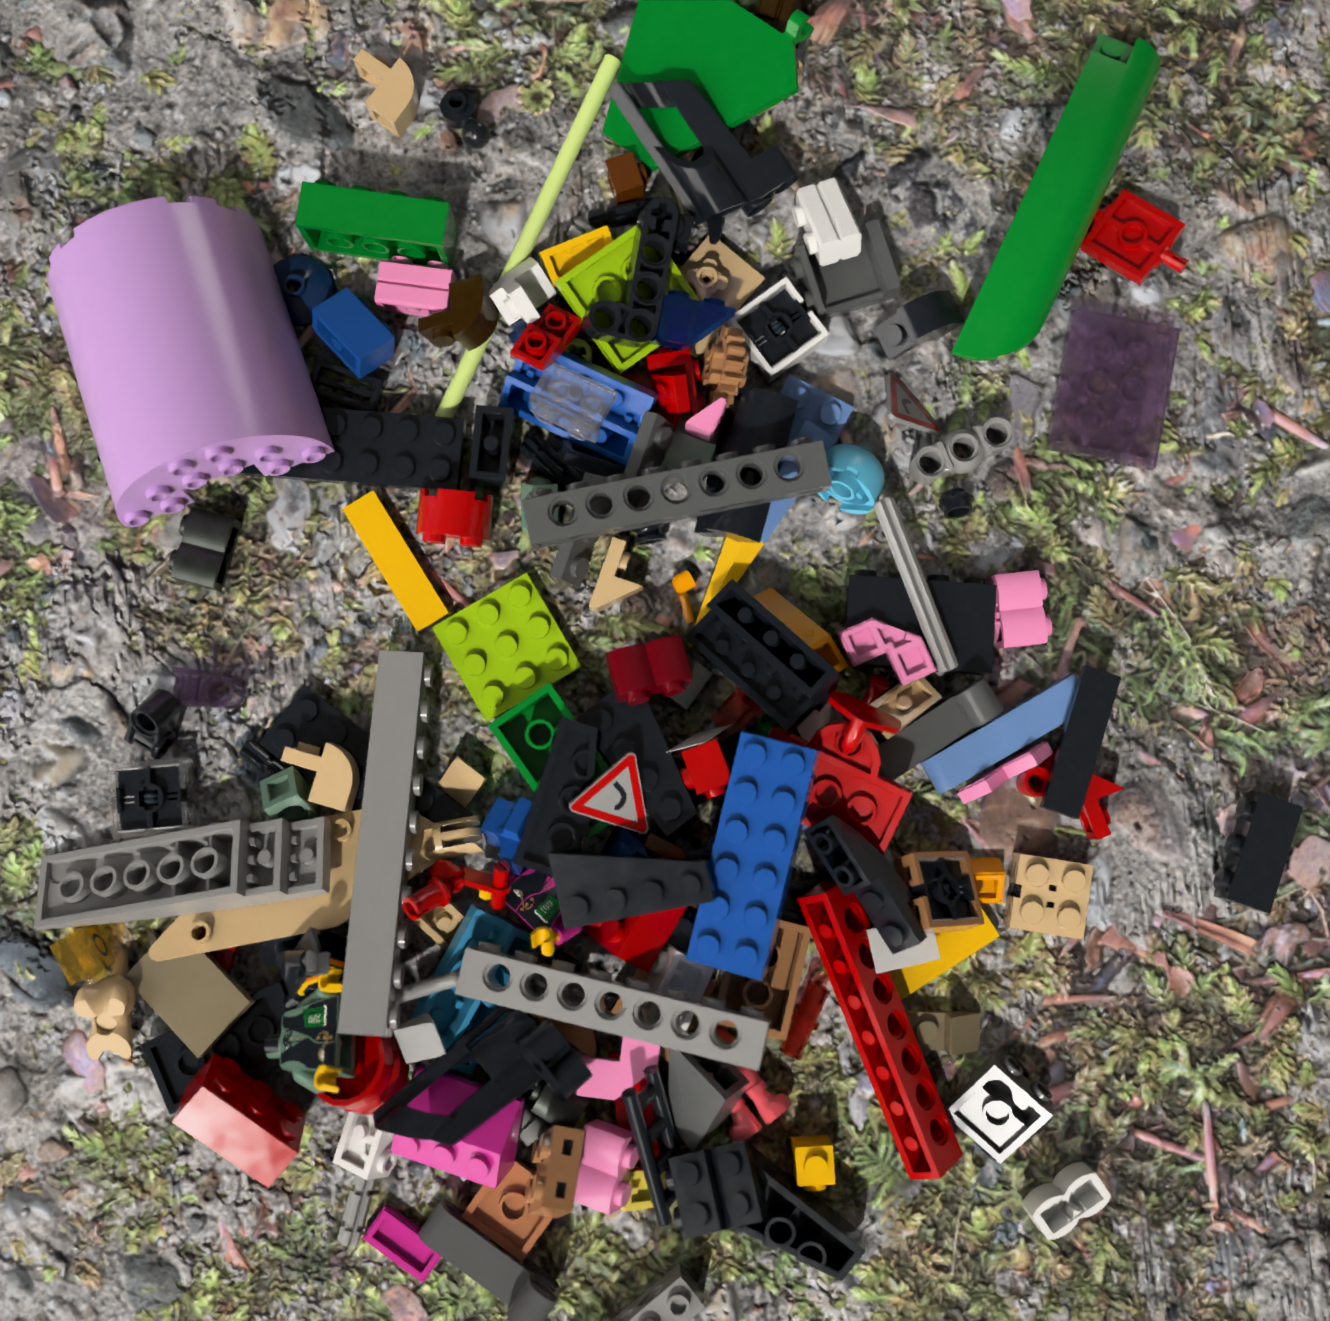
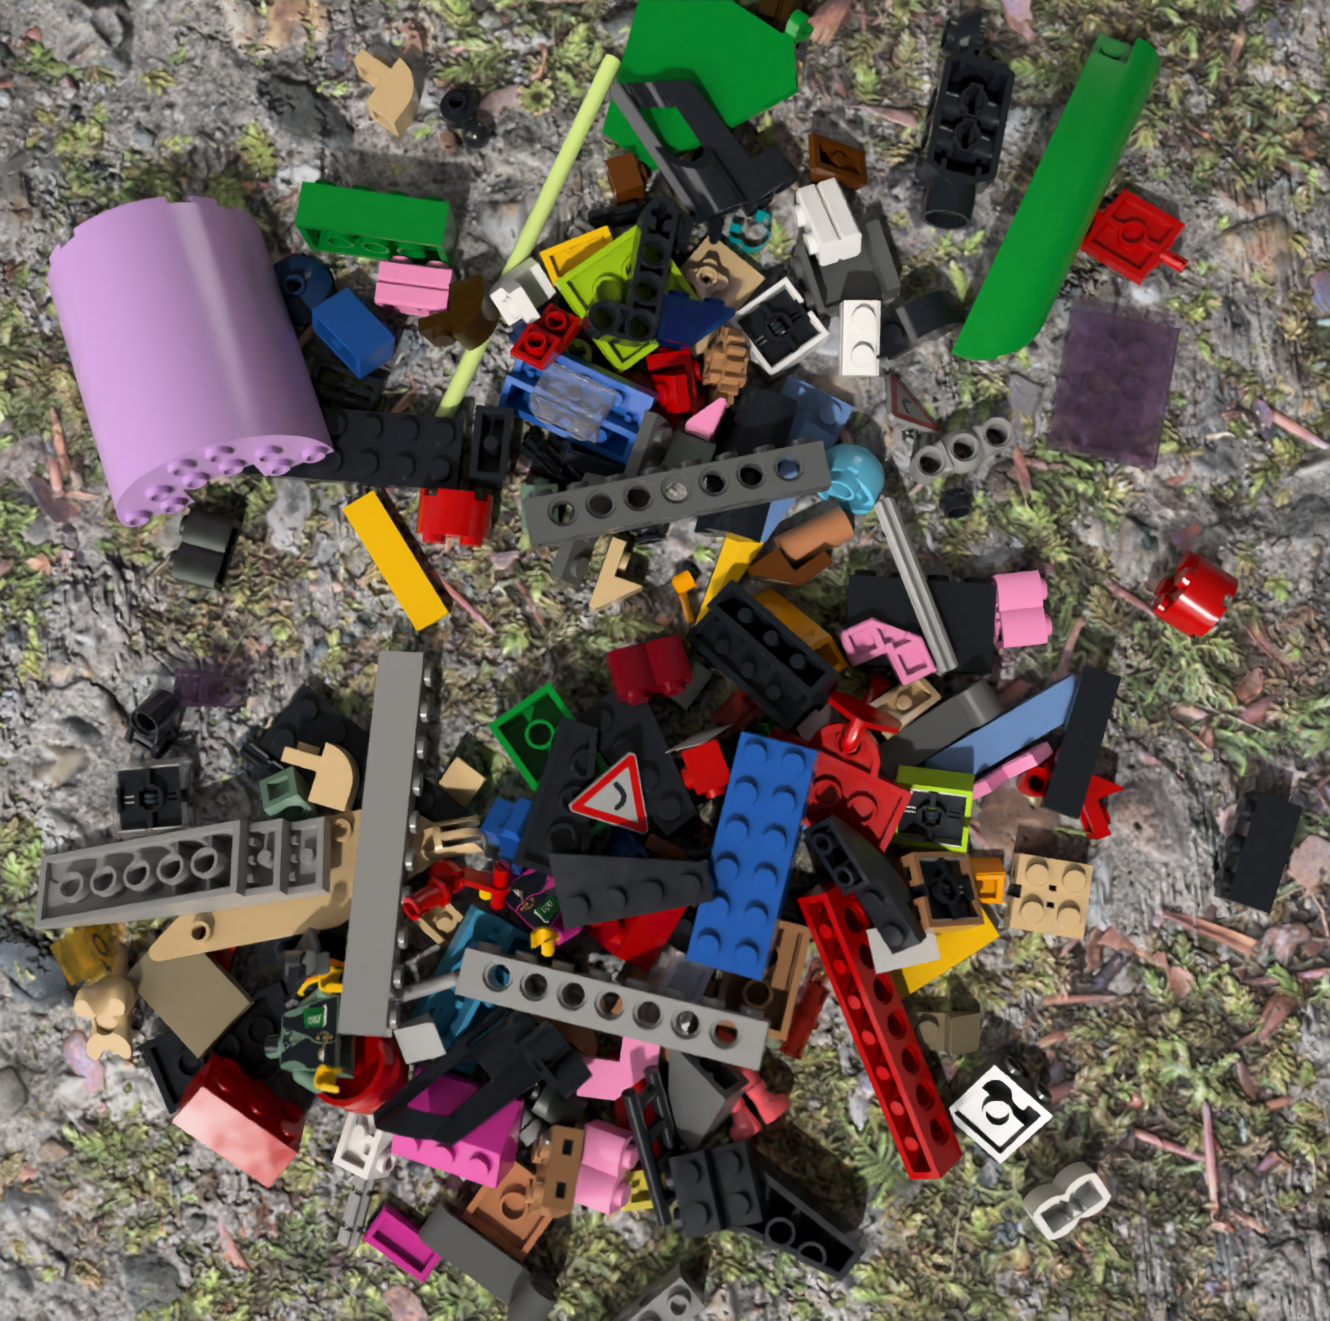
(506, 647): lime plate -> none
(760, 215): none -> teal piece
(777, 570): none -> reddish brown slope
(813, 1162): yellow brick -> none
(814, 536): none -> nougat brick
(837, 160): none -> reddish brown slope
(859, 338): none -> white brick
(937, 810): none -> piece
(962, 125): none -> black brick
(1193, 595): none -> red brick

